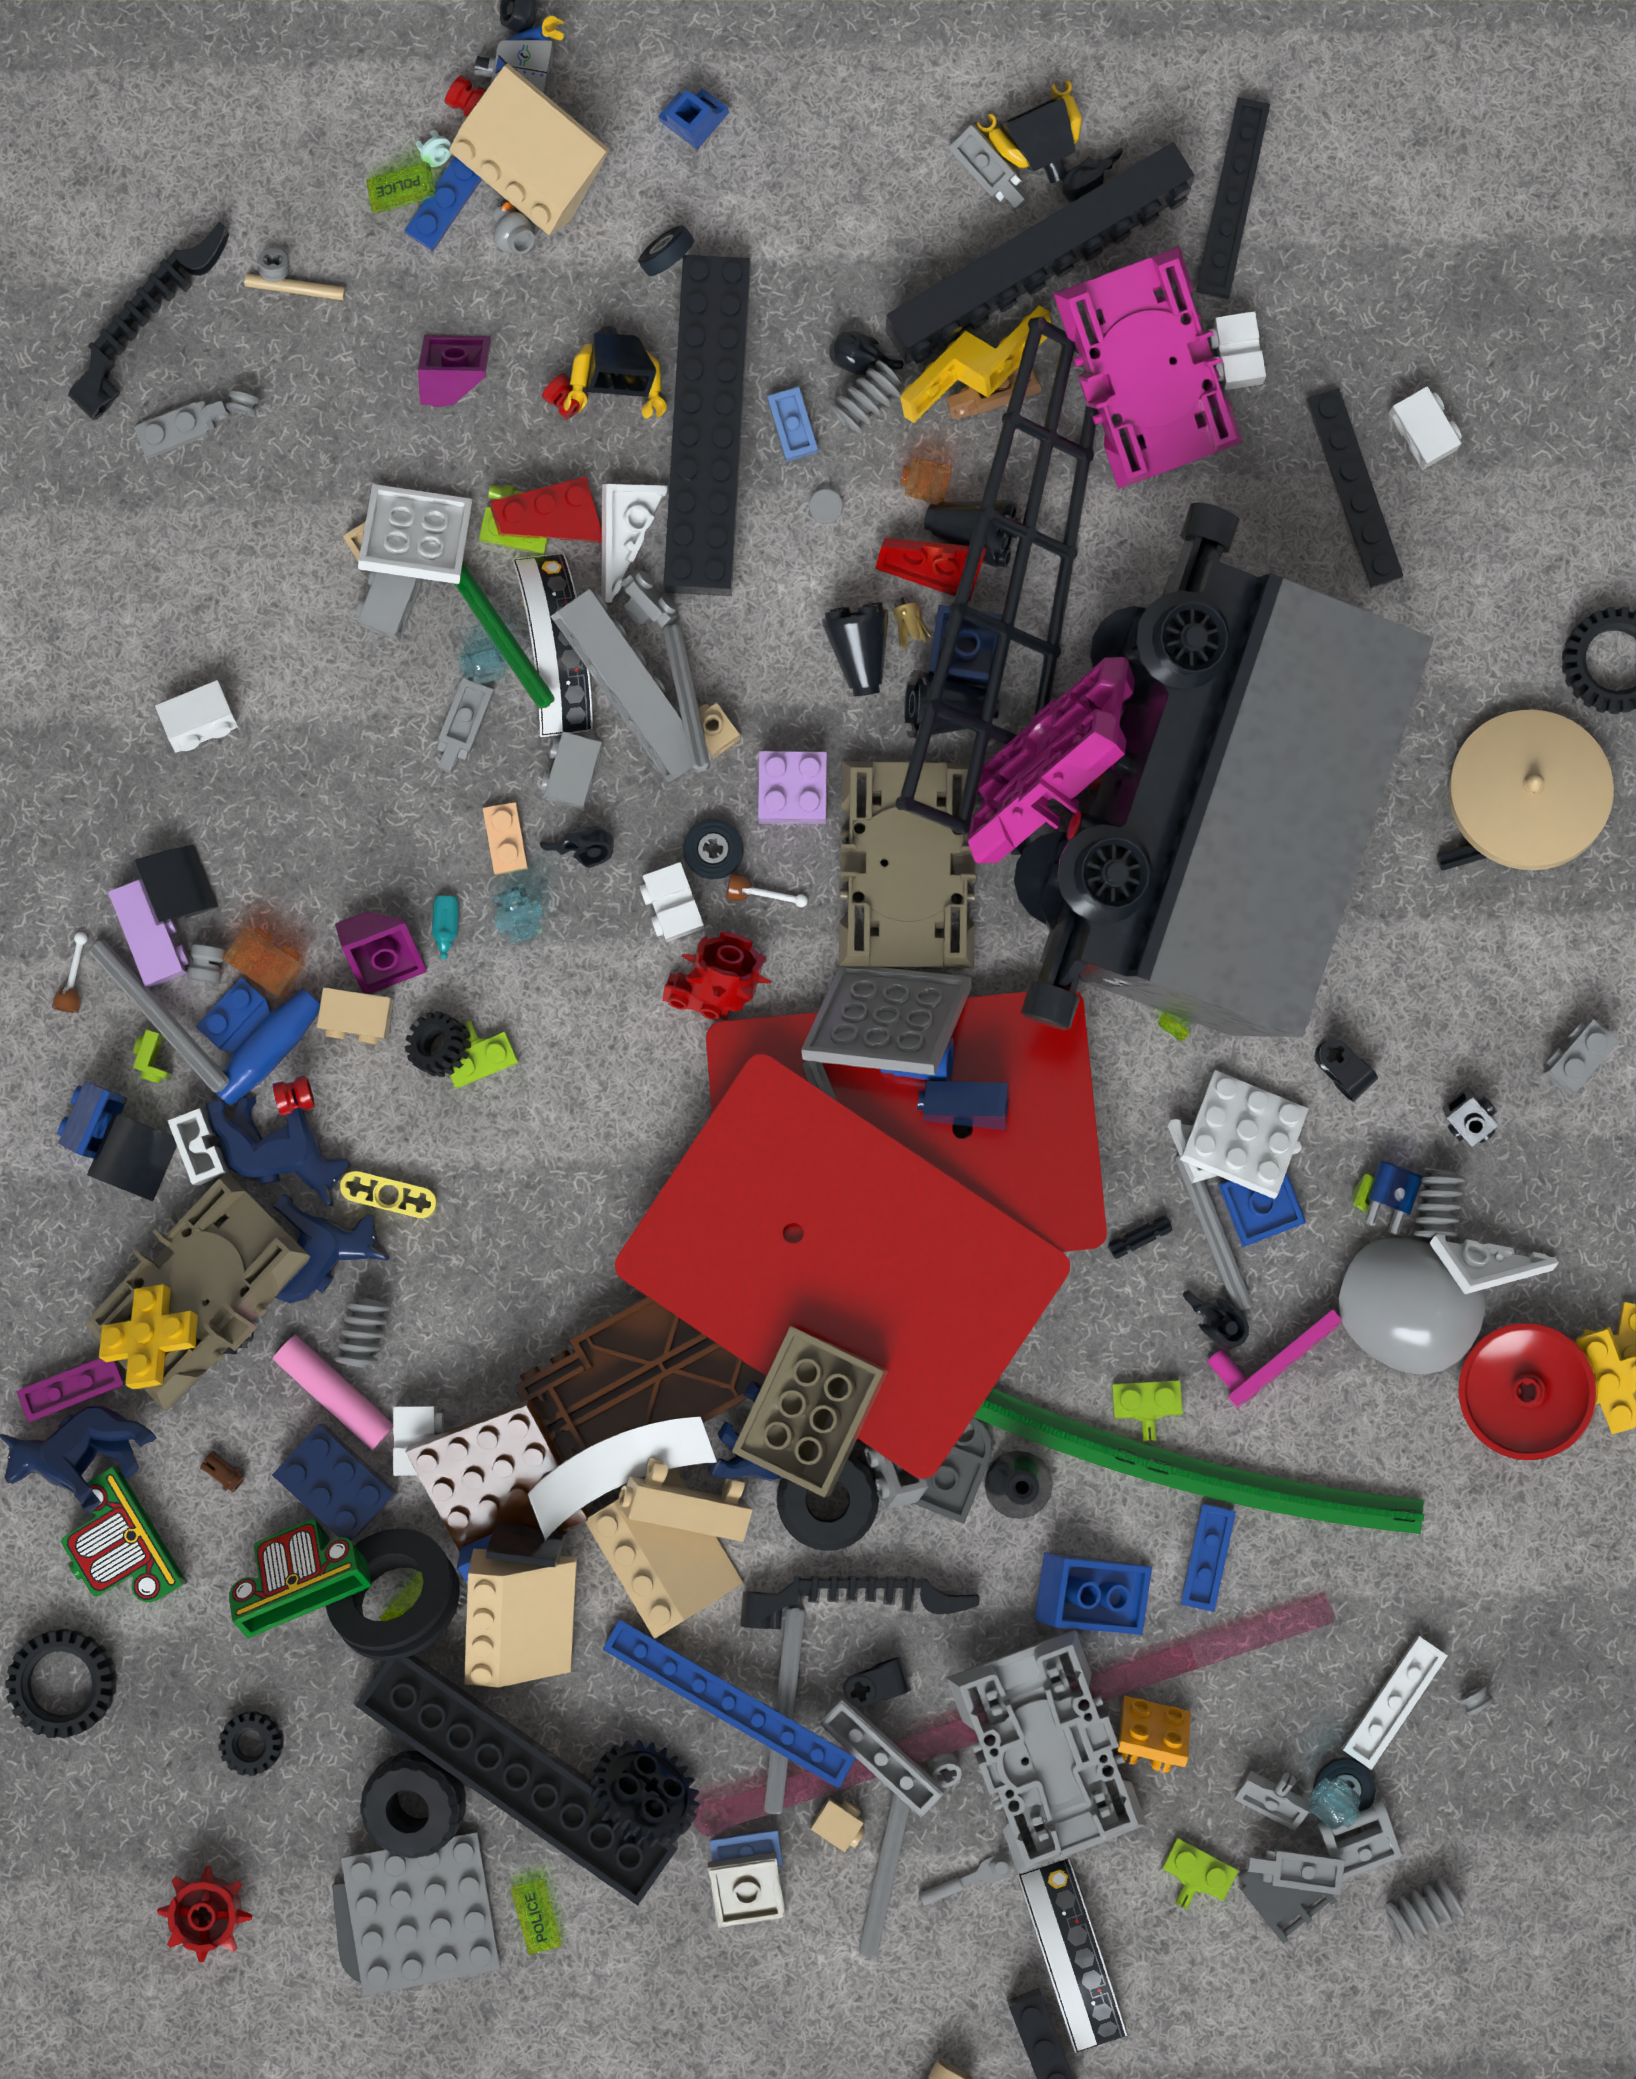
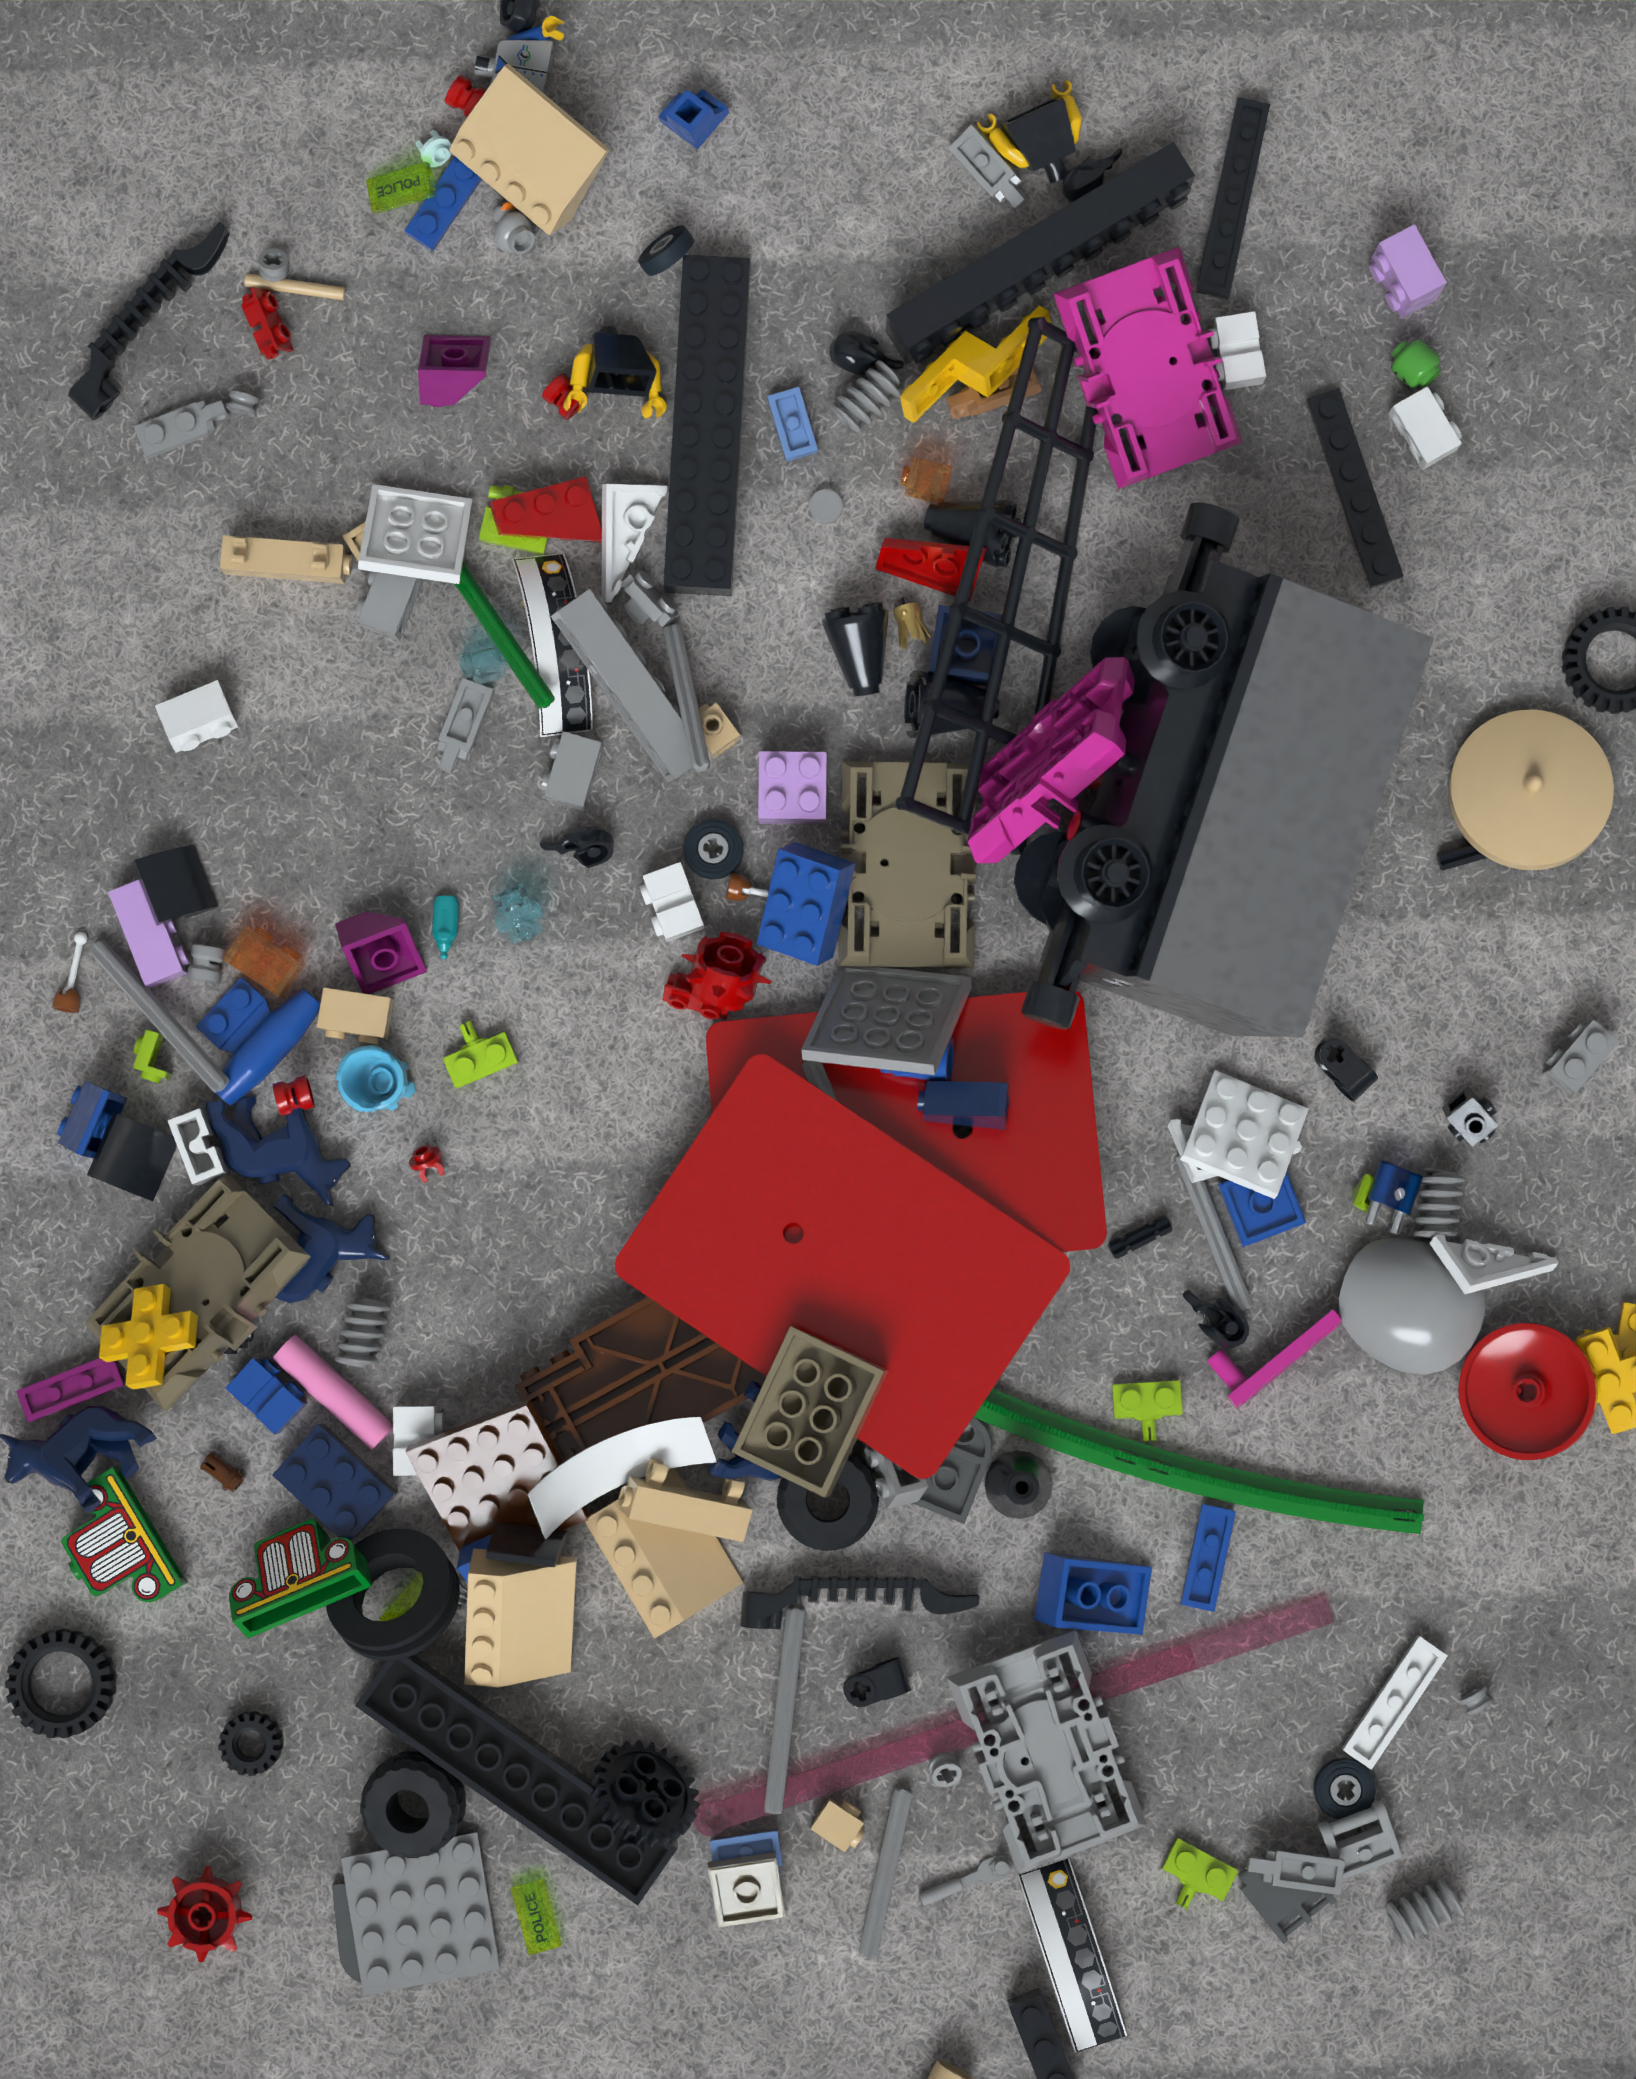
(262, 308): none -> red hinge
(267, 1394): none -> blue brick
(285, 559): none -> tan brick
(366, 1179): light yellow beam -> none
(373, 1079): none -> medium azure hair
(424, 1158): none -> red plate
(451, 1051): black tyre -> none
(505, 838): light nougat plate -> none
(730, 1703): blue plate -> none
(805, 903): none -> blue brick
(882, 1756): light grey brick -> none
(1154, 1733): light orange plate -> none
(1173, 1027): clear neon green tile -> none
(1274, 1799): light grey plate -> none
(1335, 1803): clear light blue head -> none
(1407, 272): none -> lavender brick
(1415, 364): none -> bright green head

